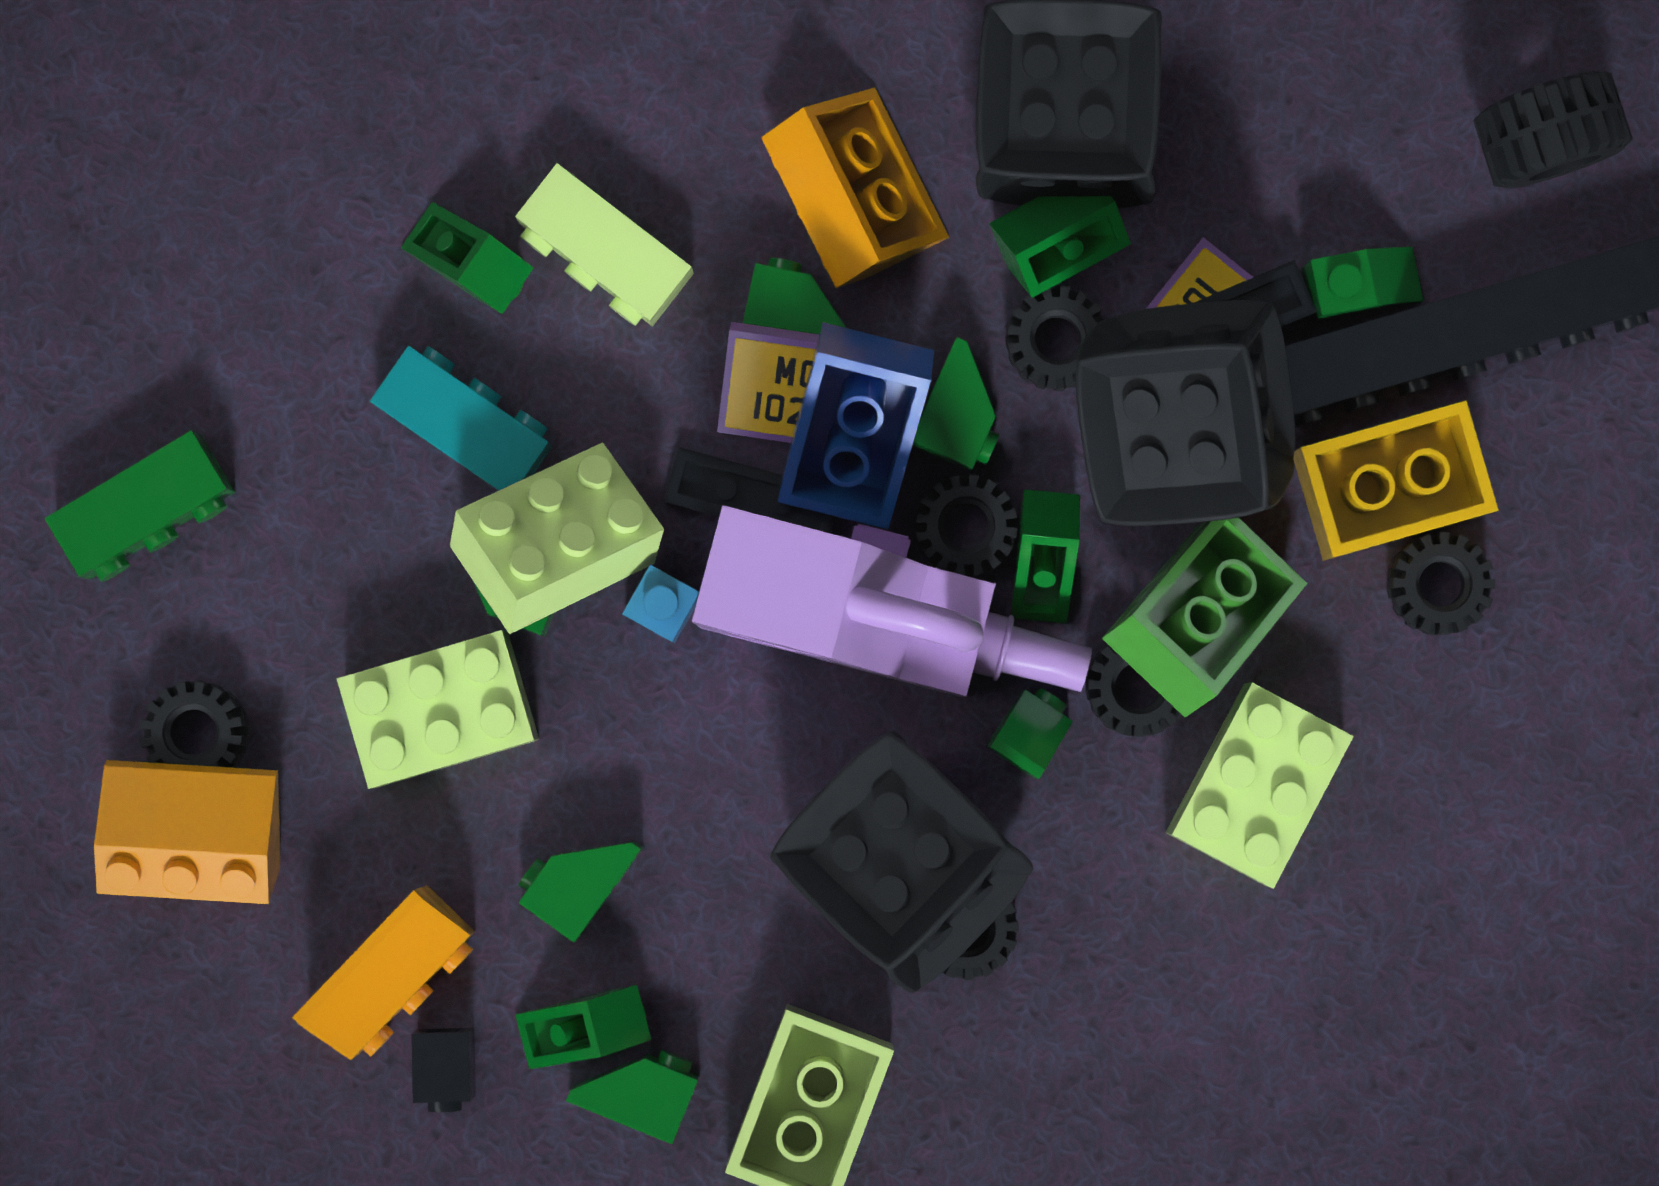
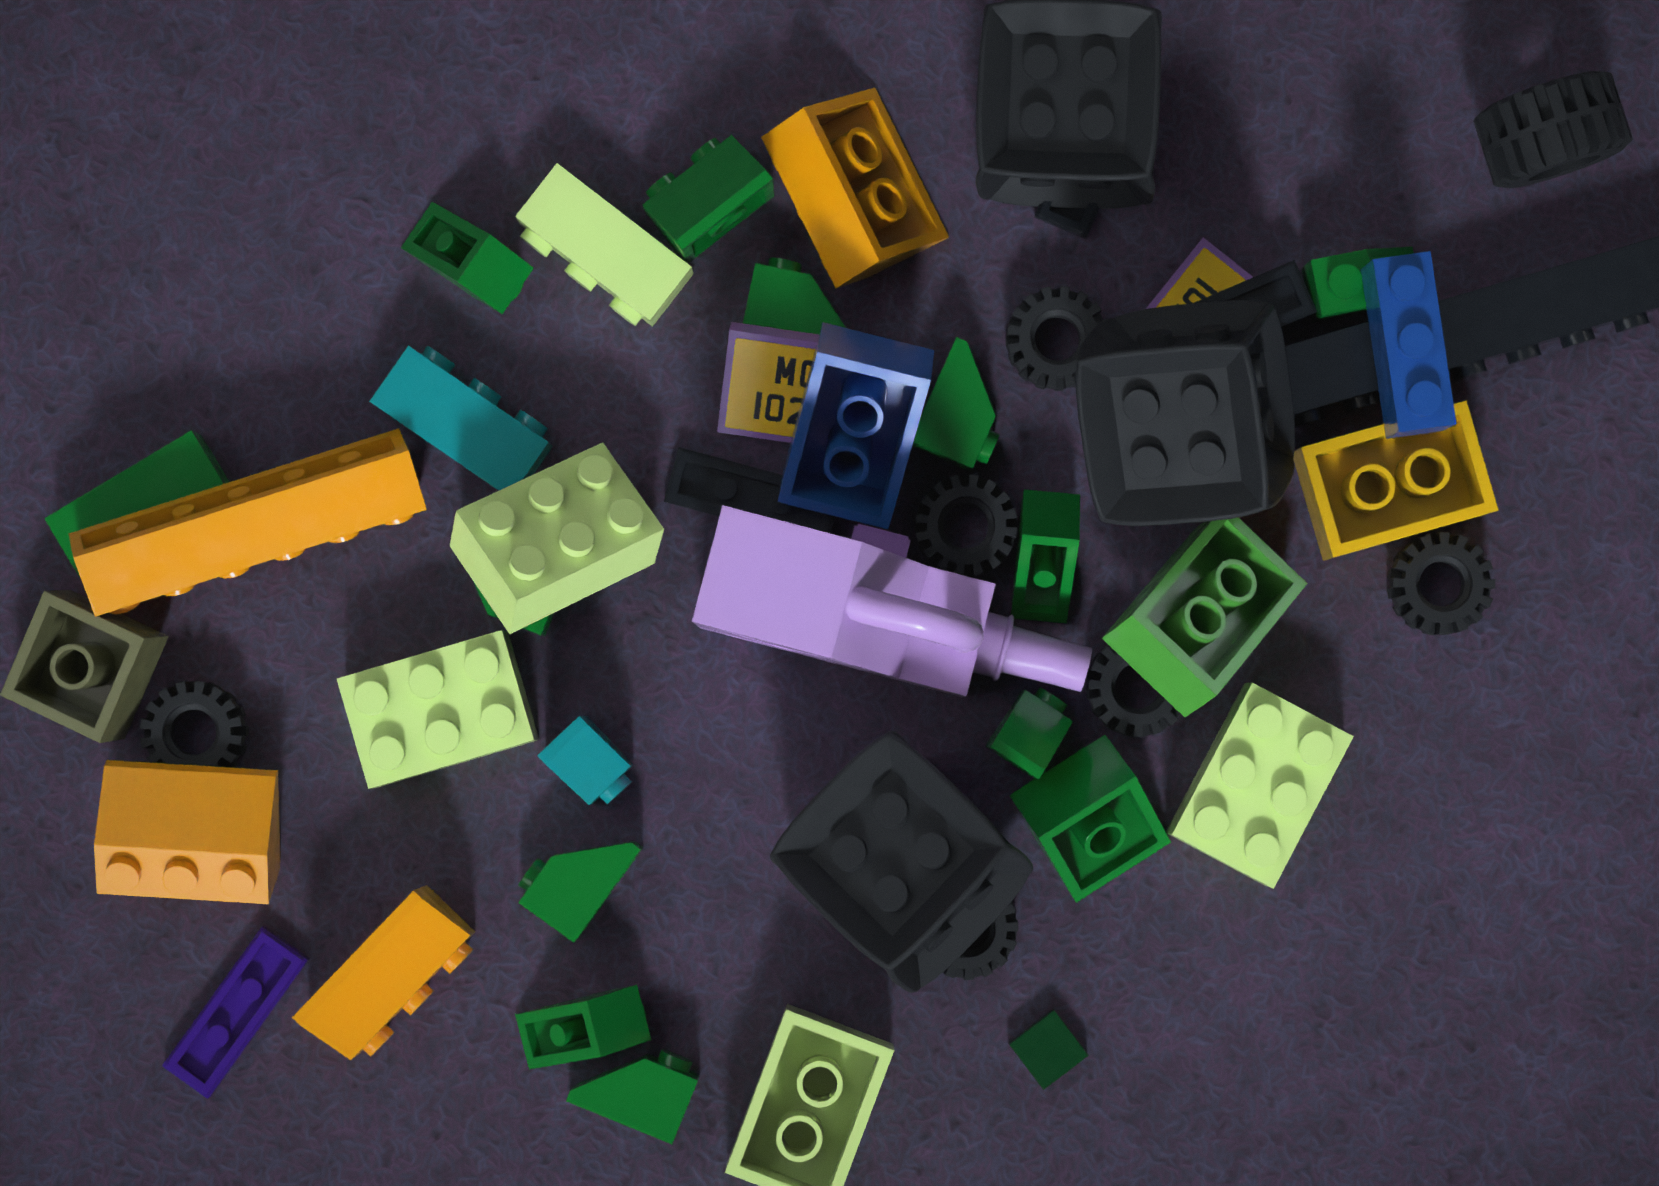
(83, 666): none -> olive brick
(235, 1012): none -> dark purple tile
(247, 523): none -> light orange brick
(443, 1068): black brick -> none
(587, 761): none -> teal slope
(662, 604): dark azure brick -> none
(708, 197): none -> green slope
(1048, 1049): none -> dark green tile
(1058, 238): green slope -> none
(1091, 818): none -> green slope
(1408, 345): none -> blue brick

